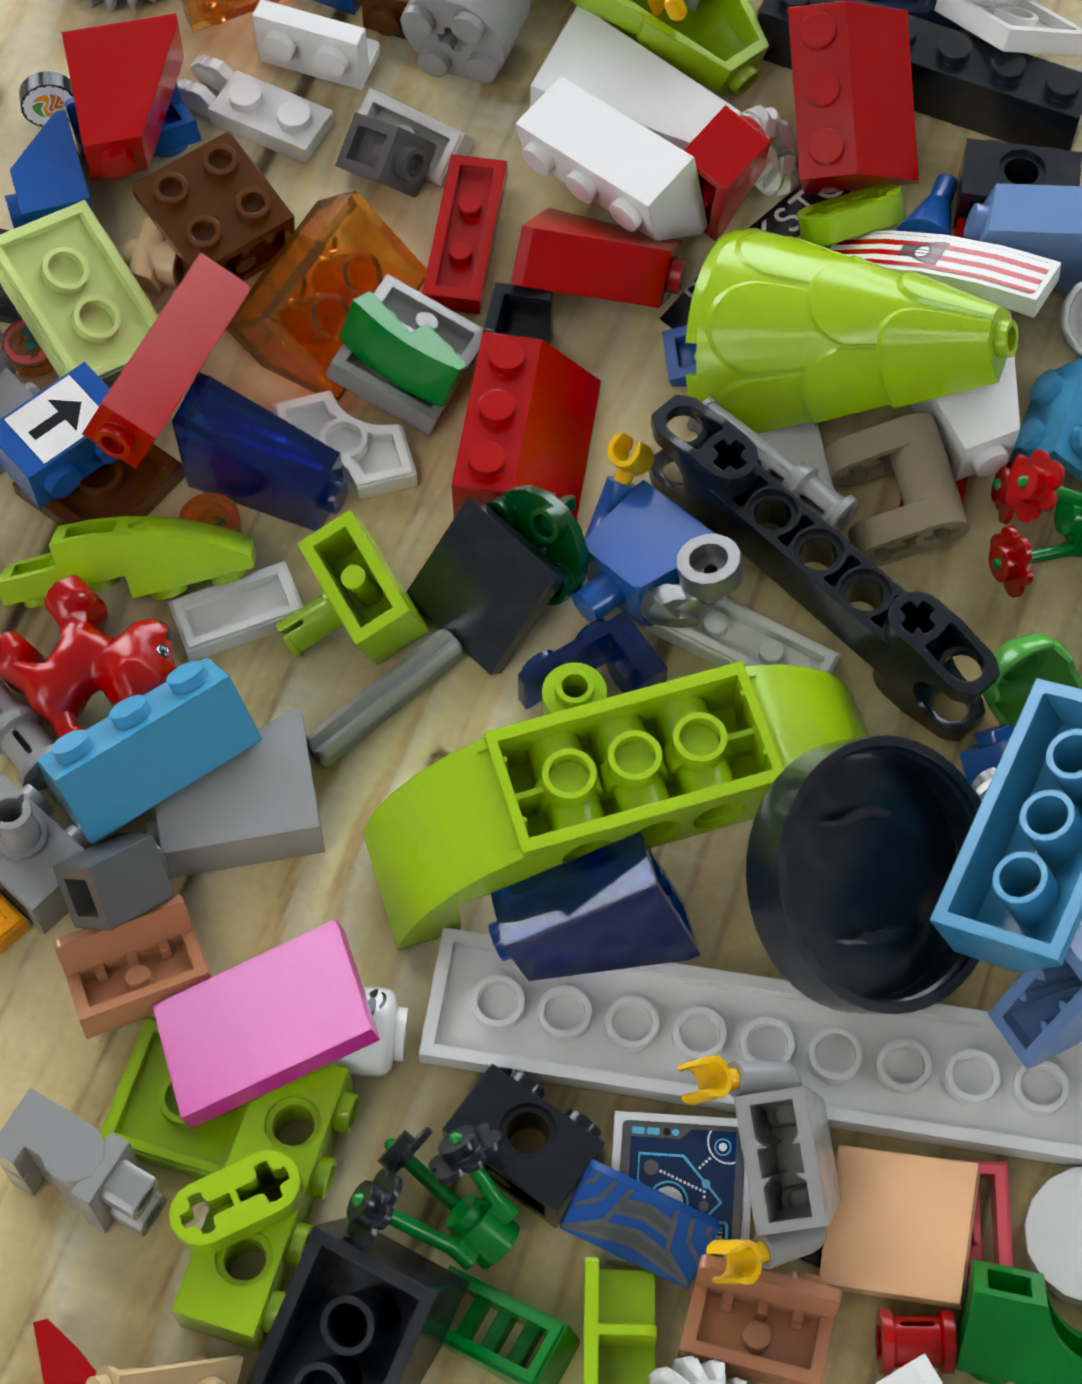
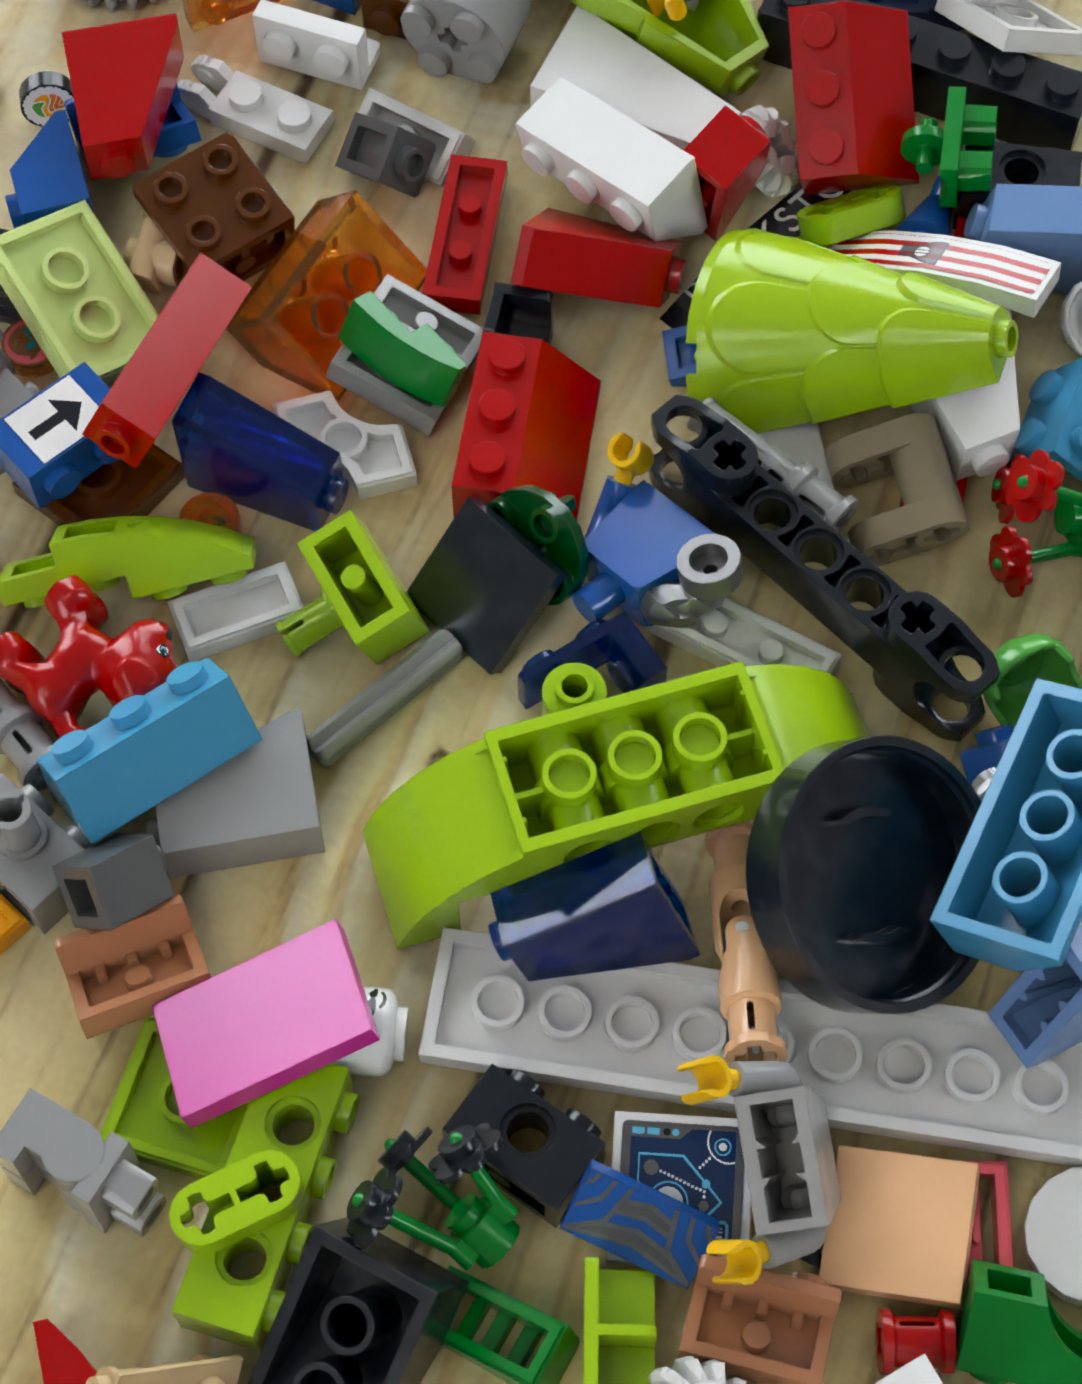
(747, 978): none -> light nougat piece
(959, 168): none -> green hips

